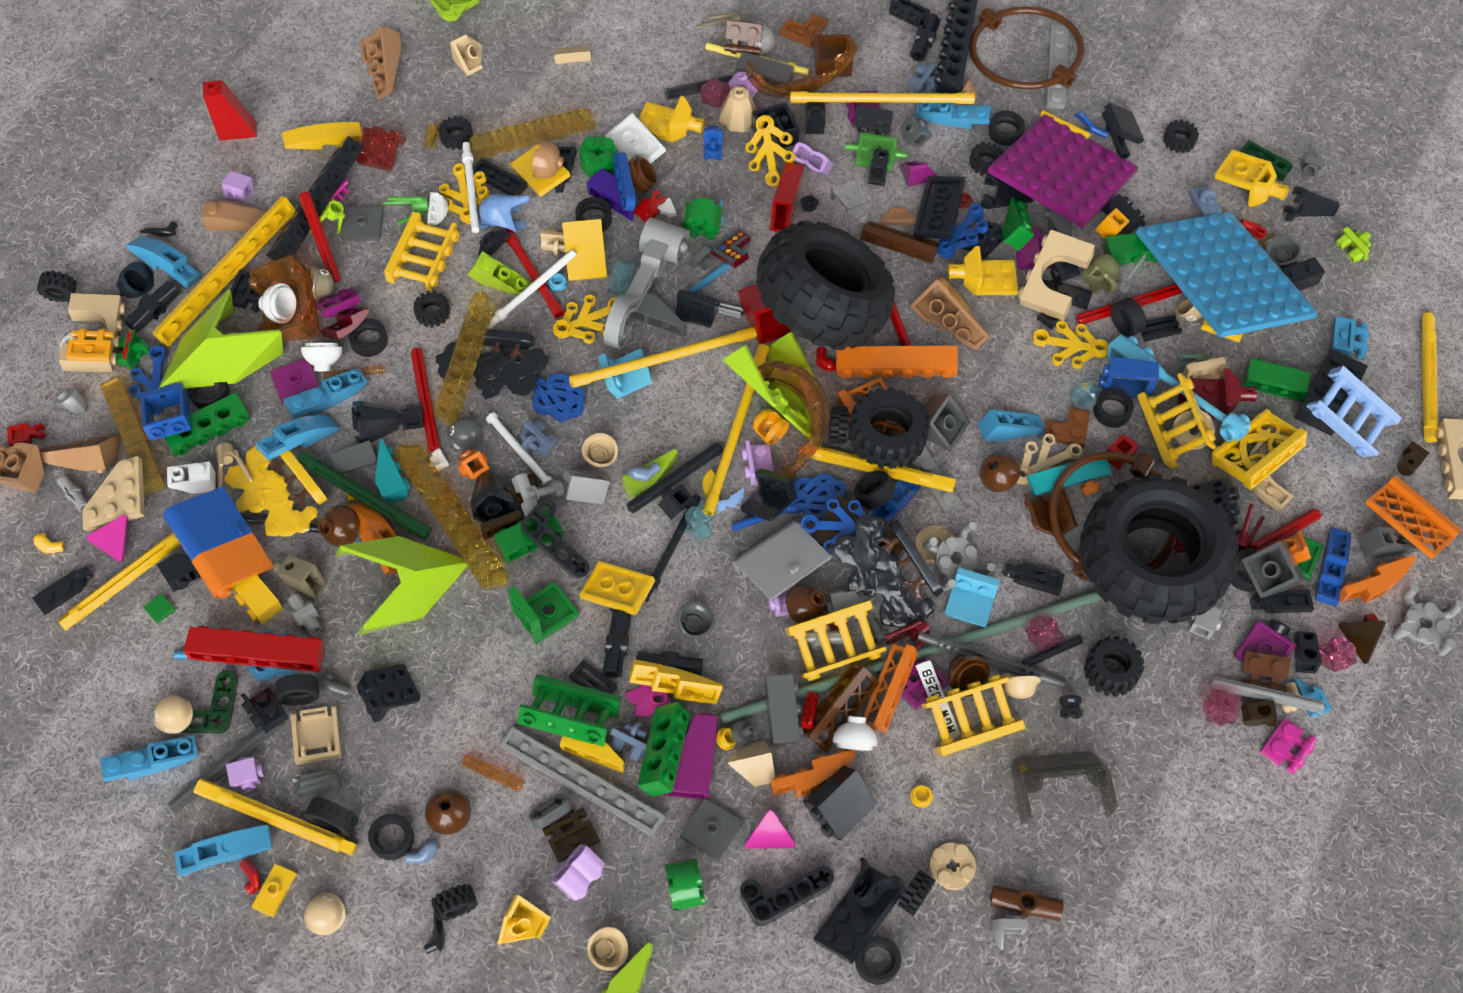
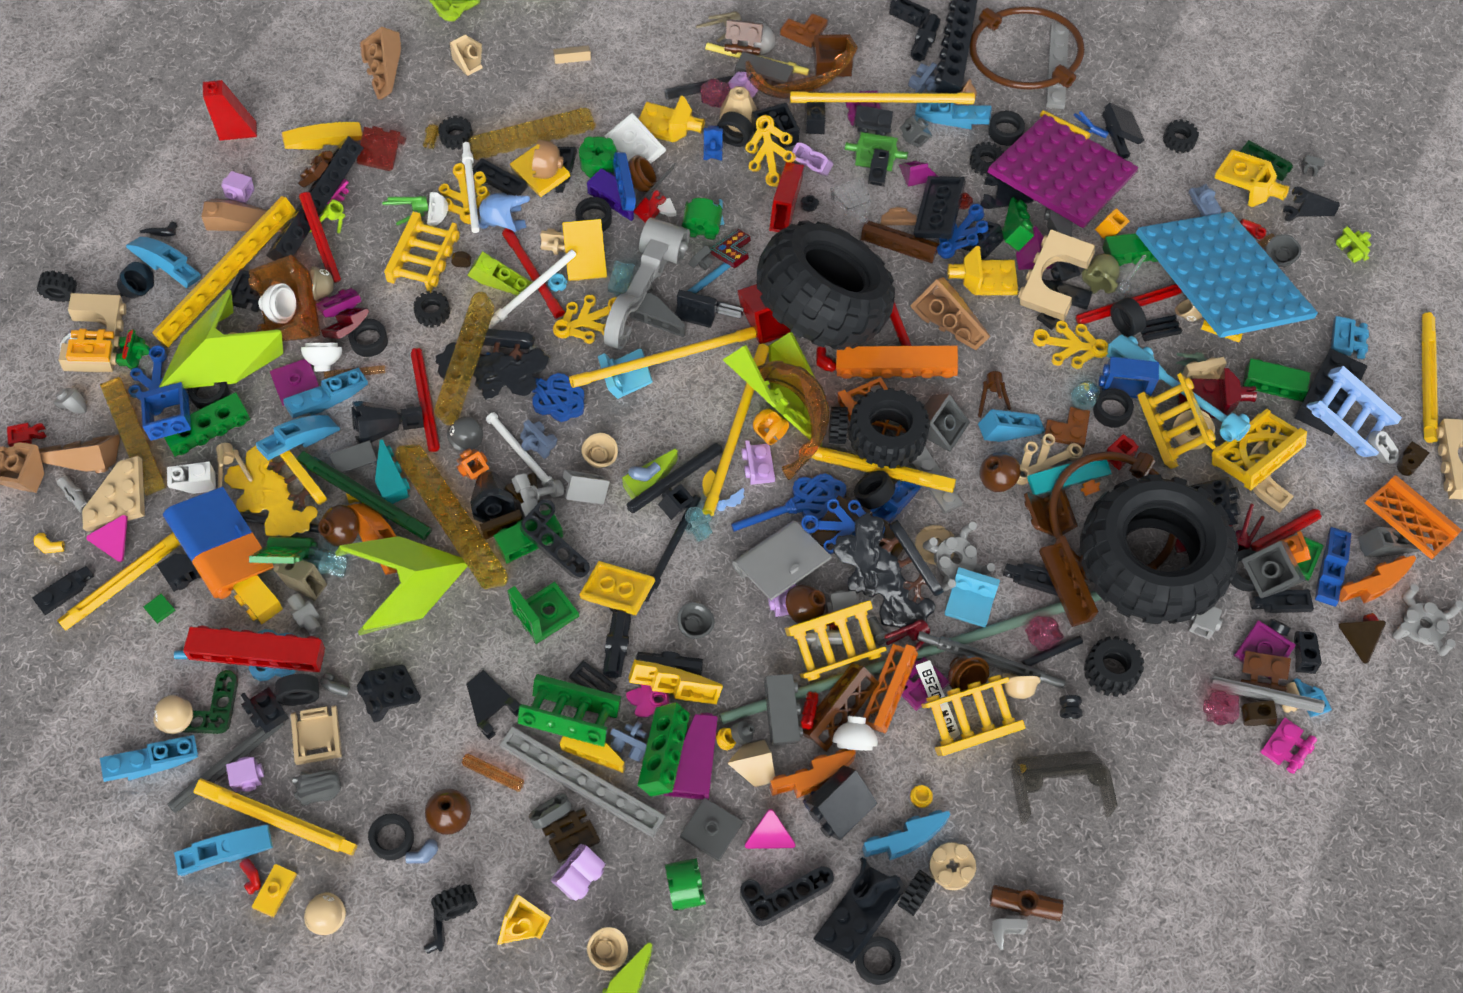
(152, 306): black piece -> none
(284, 550): none -> green piece
(316, 169): none -> reddish brown plate
(328, 562): none -> clear light blue hips
(331, 816): black tyre -> none
(362, 223): dark grey plate -> none
(439, 459): white tile -> none
(461, 259): none -> dark brown tile
(487, 699): none -> black flag
(492, 241): black tile -> none
(741, 123): none -> black tyre
(772, 497): black bracket -> none
(916, 834): none -> dark azure slope
(995, 384): none -> reddish brown plant
(1069, 582): none -> reddish brown fence
(1124, 206): black bracket -> none
(1304, 273): black brick -> none
(1338, 654): clear pink brick -> none
(1385, 445): none -> light grey beam

